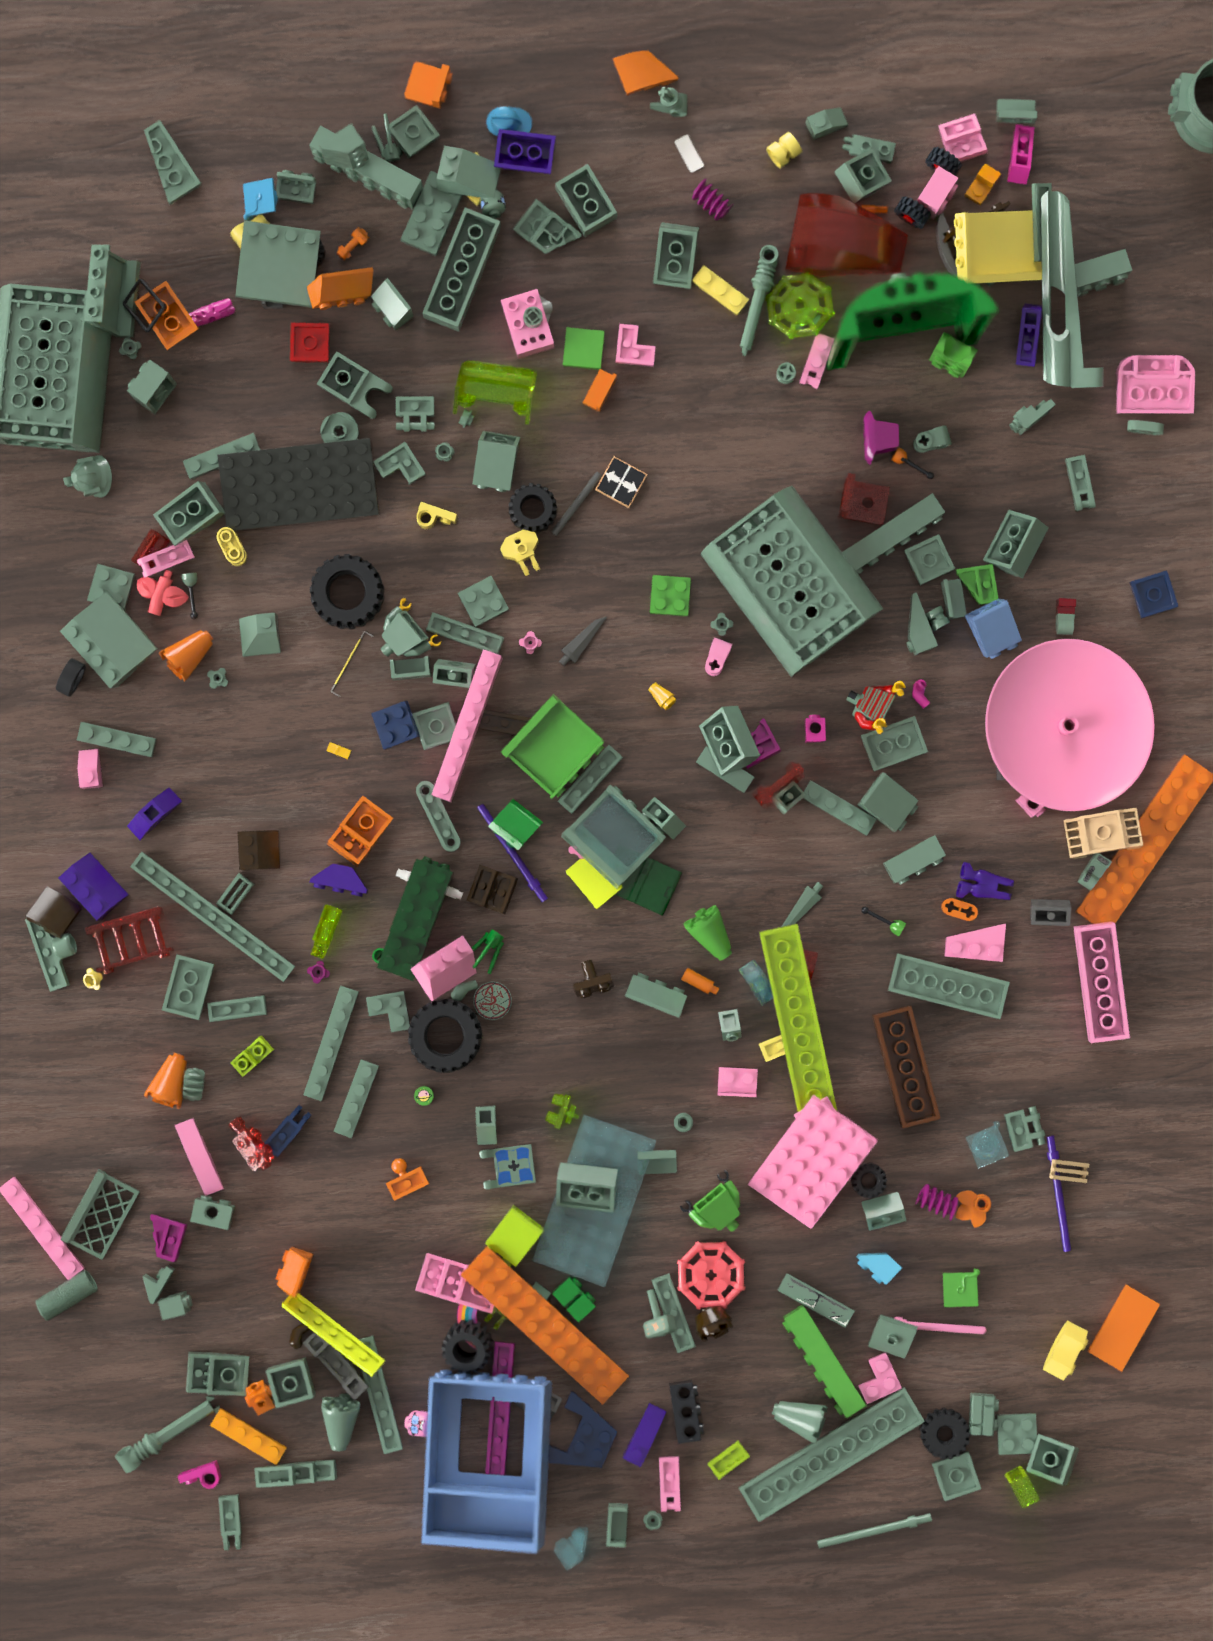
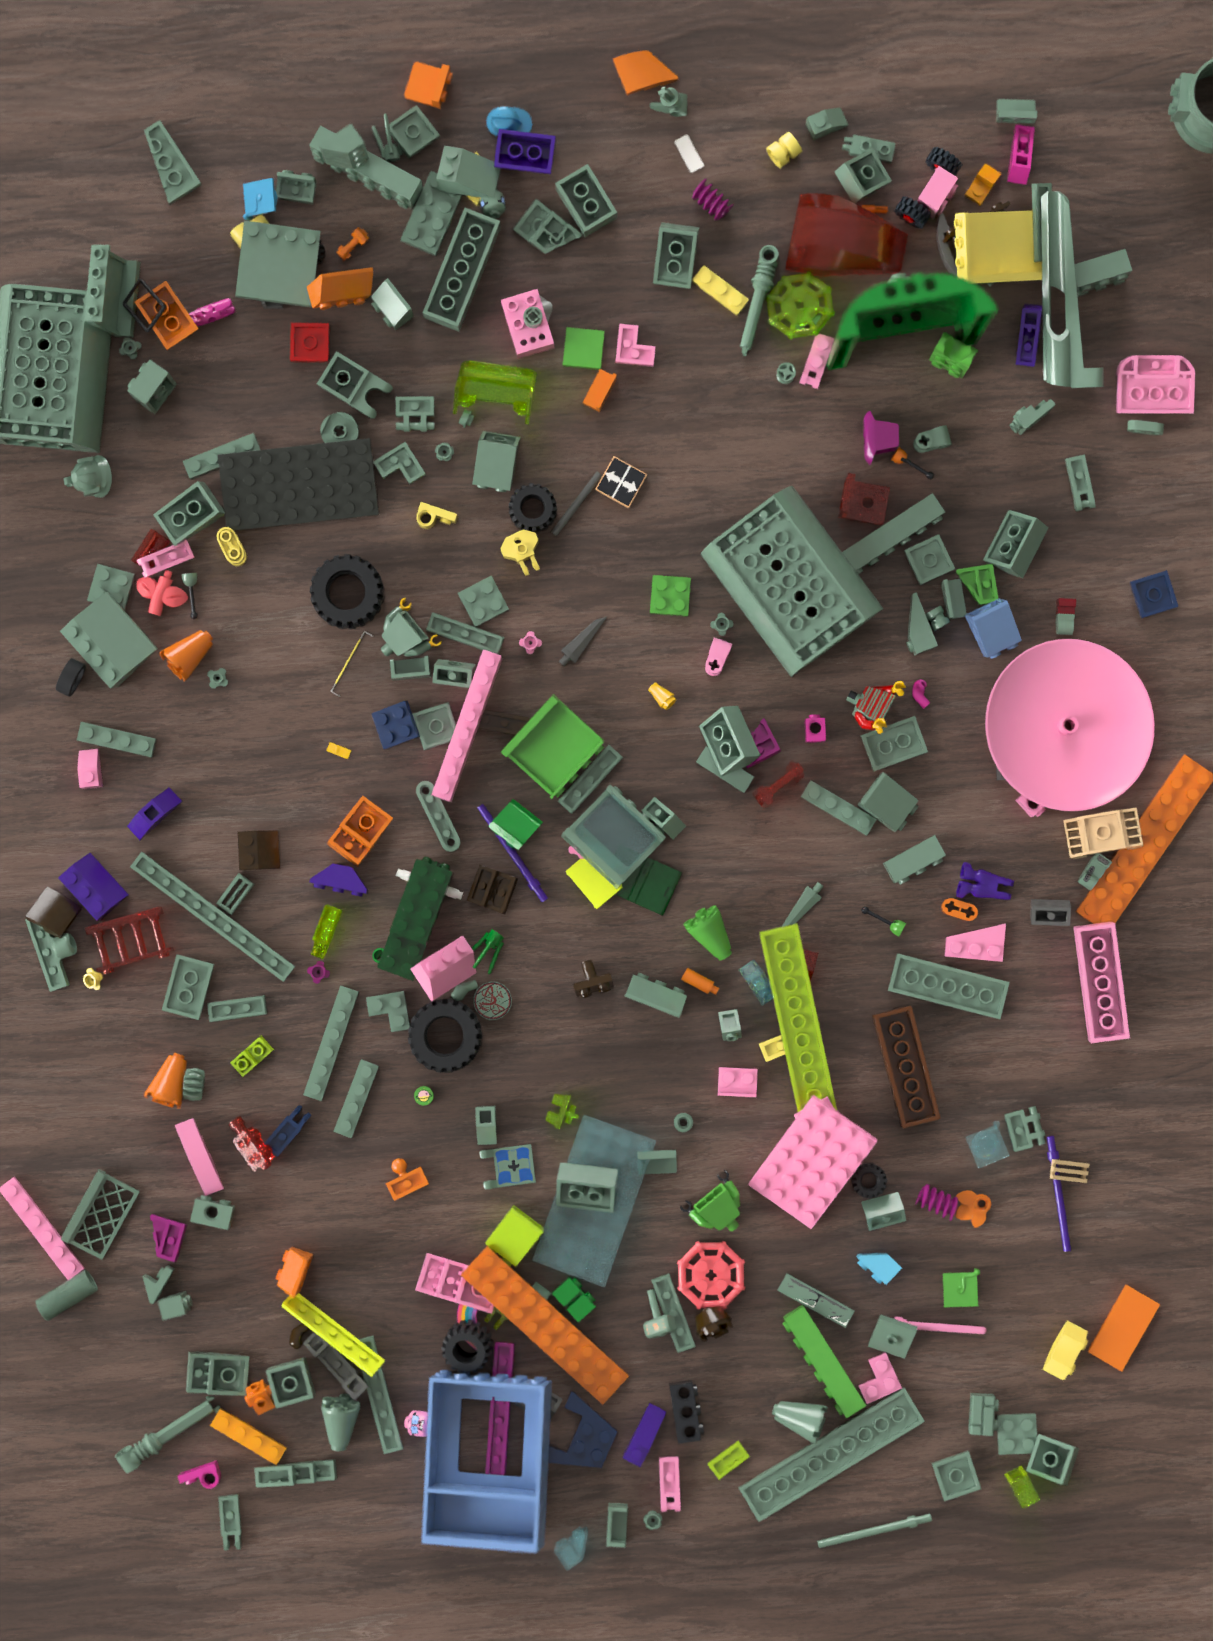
(260, 634): sand green slope -> none
(788, 797): sand green slope -> none
(930, 1429): black tyre -> none
(963, 138): bright pink slope -> none

